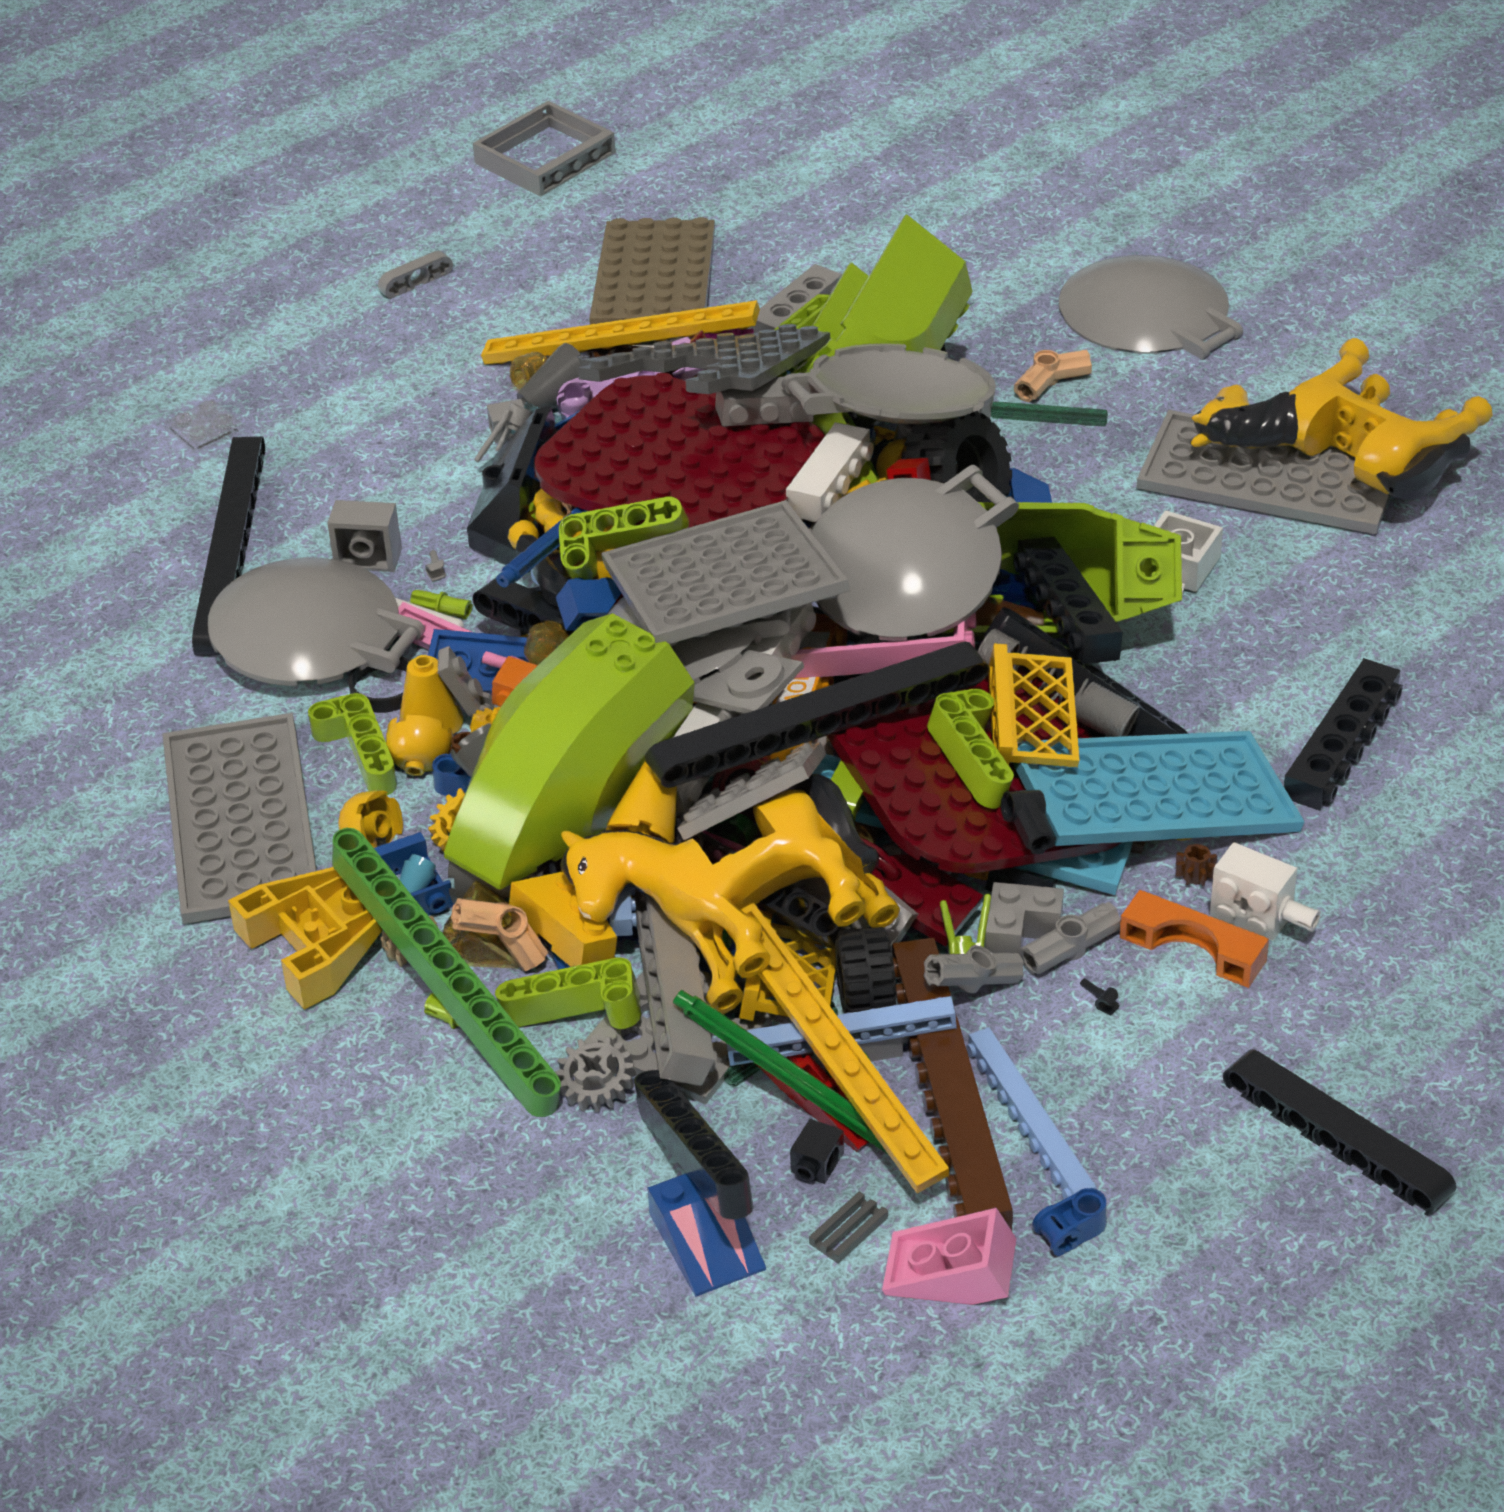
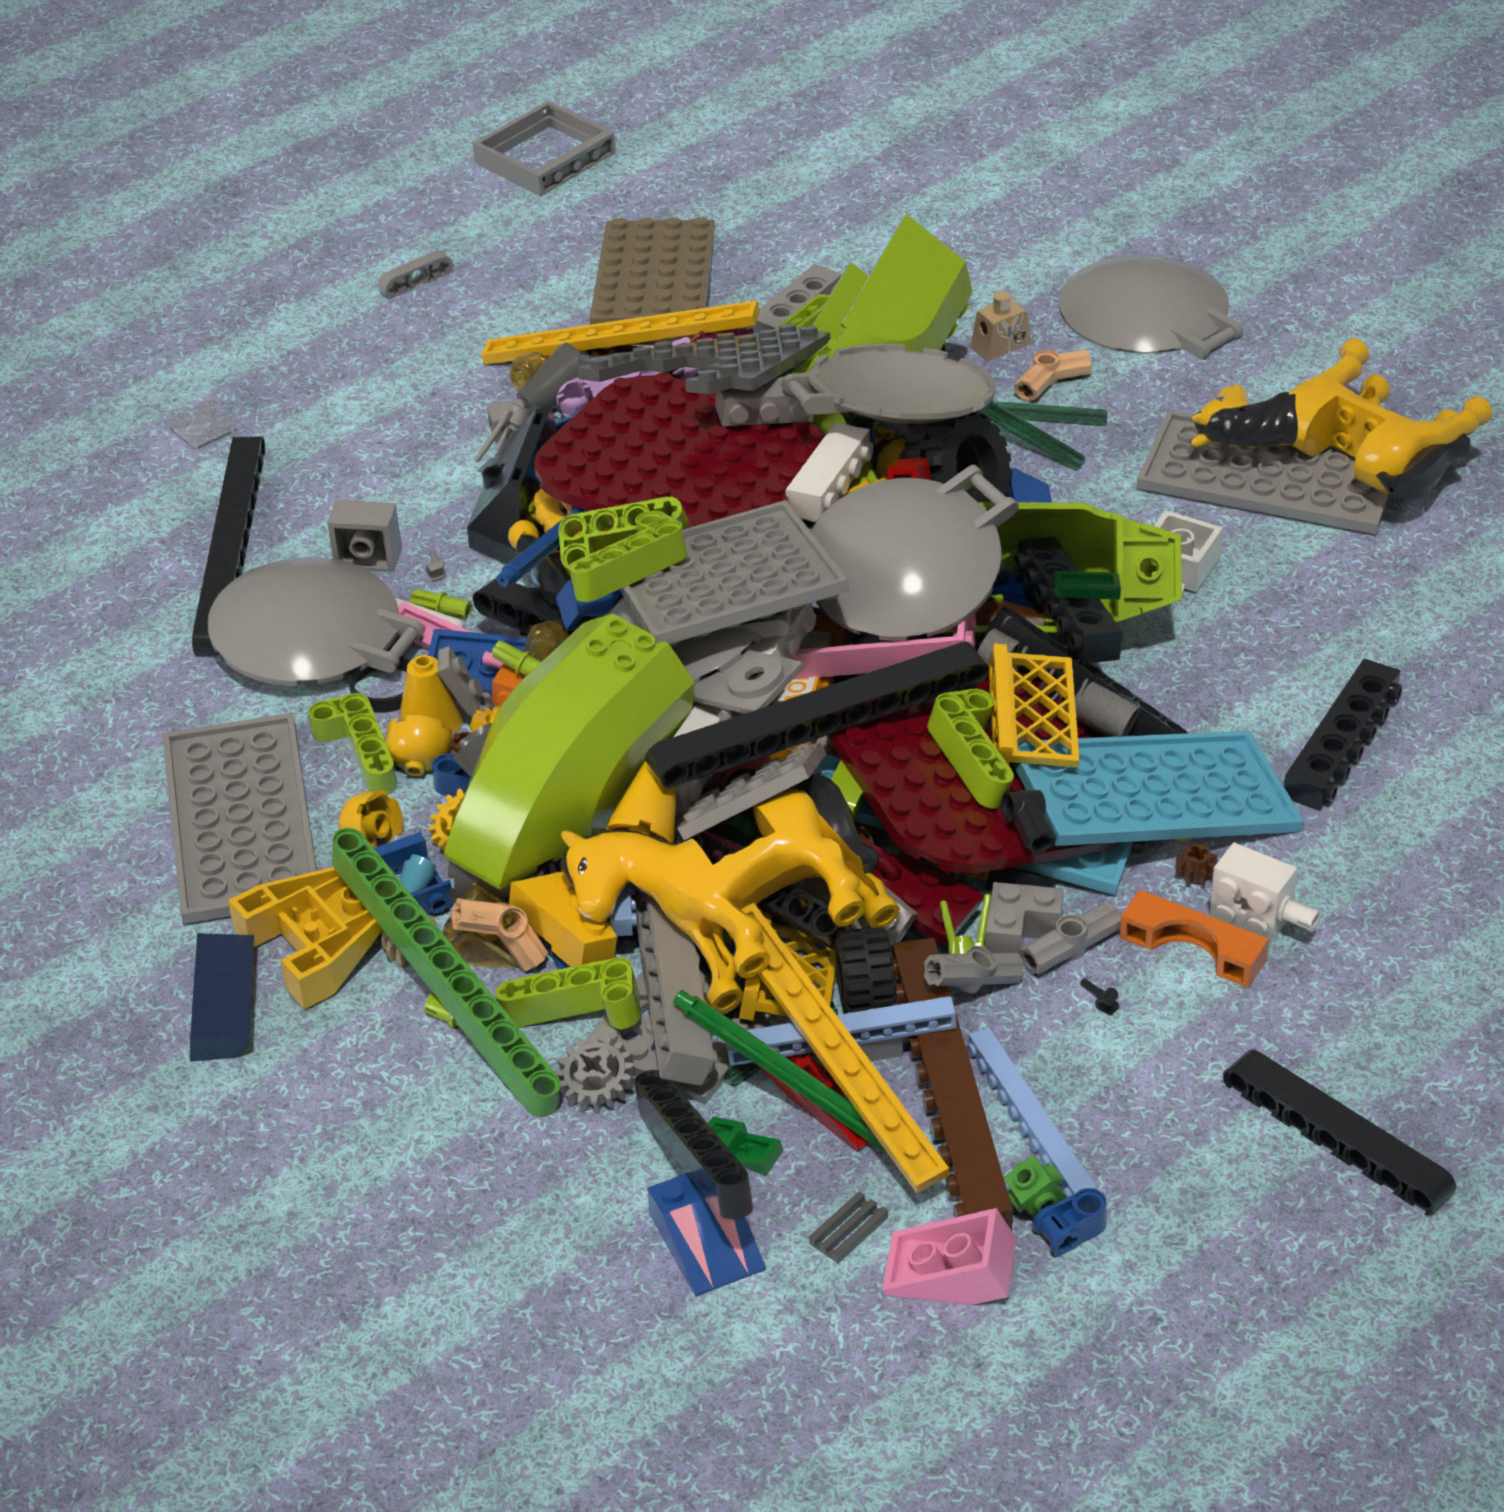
(221, 996): none -> dark blue brick
(514, 658): none -> lime axle
(652, 549): none -> lime beam
(752, 1151): none -> green slope
(816, 1151): black brick -> none
(1000, 328): none -> tan torso
(1033, 435): none -> clear green axle
(1034, 1185): none -> bright green brick
(1086, 585): none -> dark green tile

